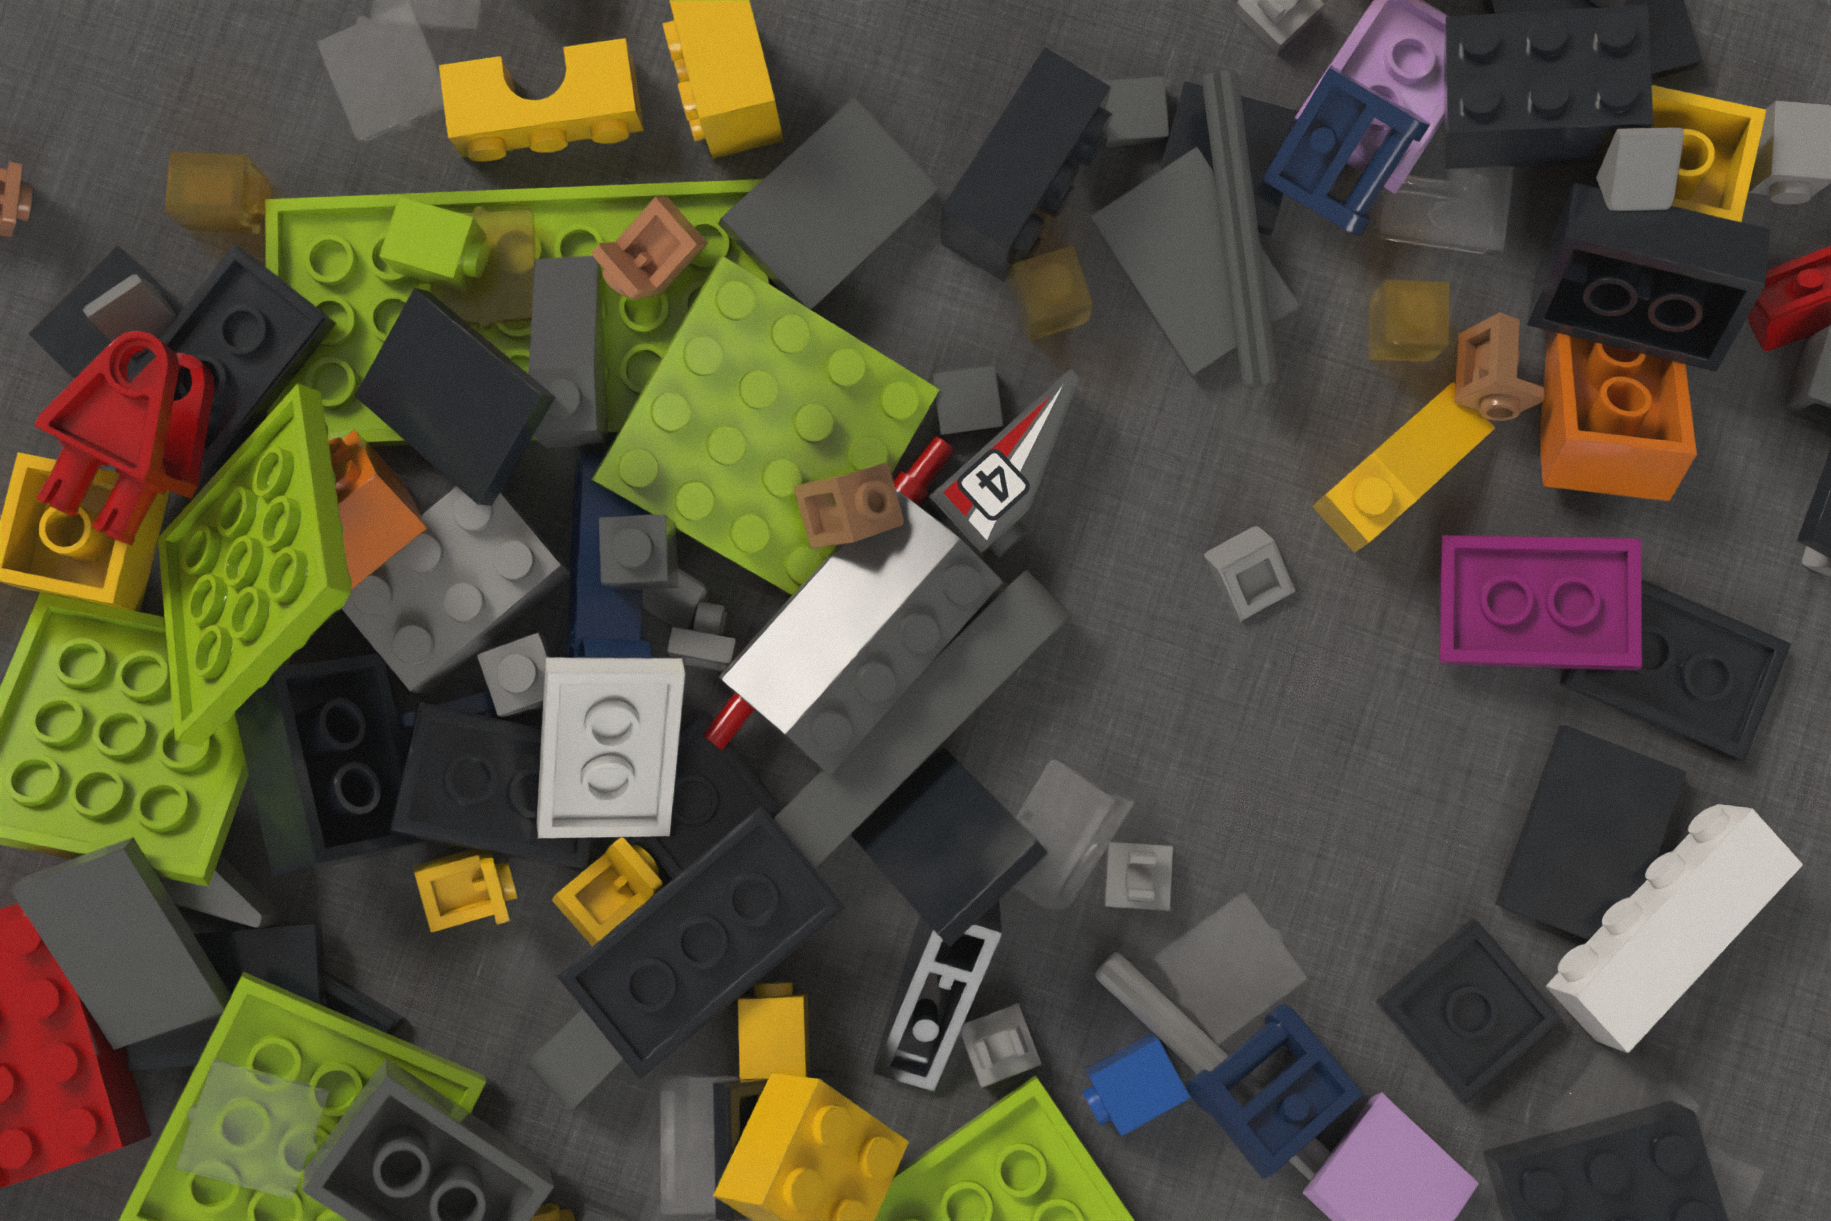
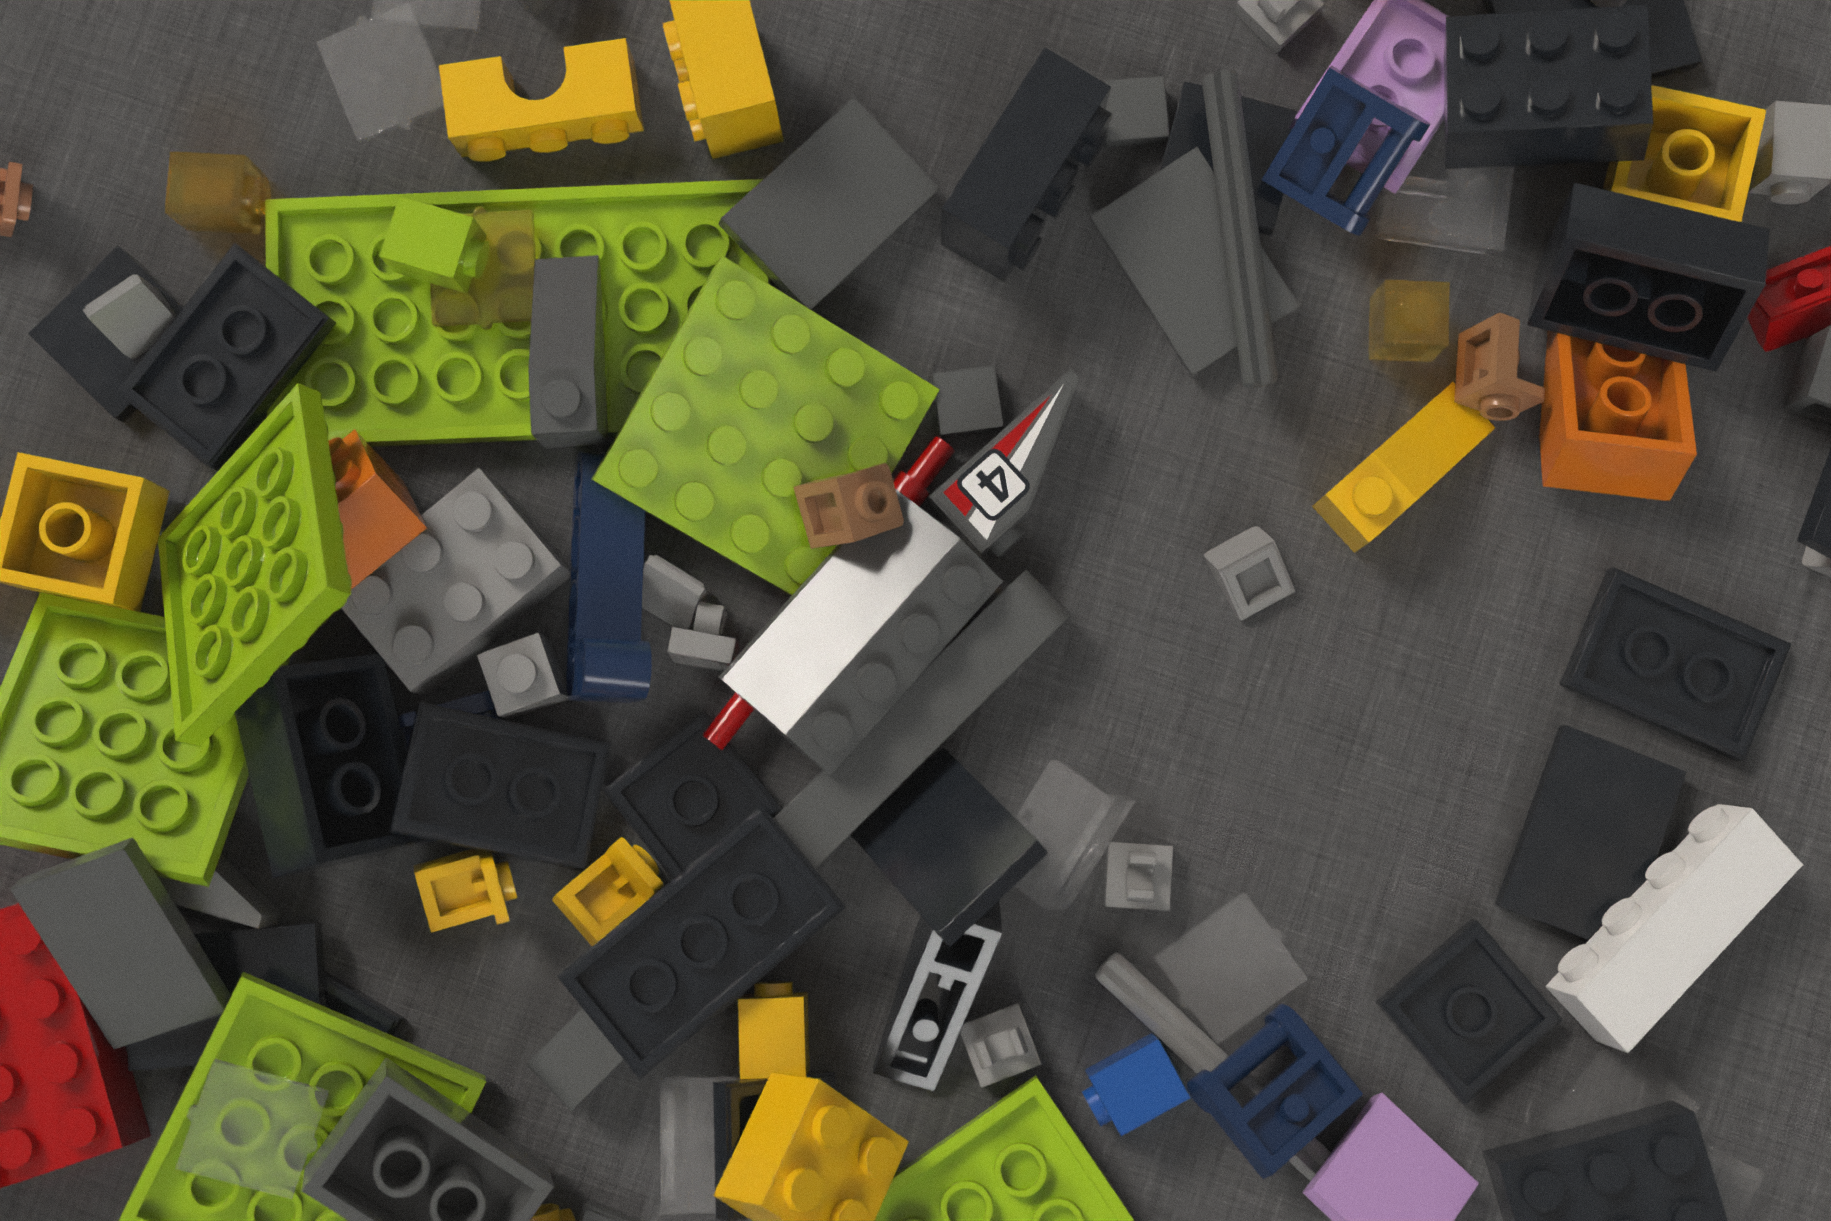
(129, 426): red piece -> none
(454, 397): black tile -> none
(609, 746): white plate -> none
(638, 552): dark grey brick -> none
(650, 251): nougat bracket -> none
(1051, 293): clear yellow brick -> none
(1540, 602): magenta plate -> none
(1641, 169): light grey slope -> none

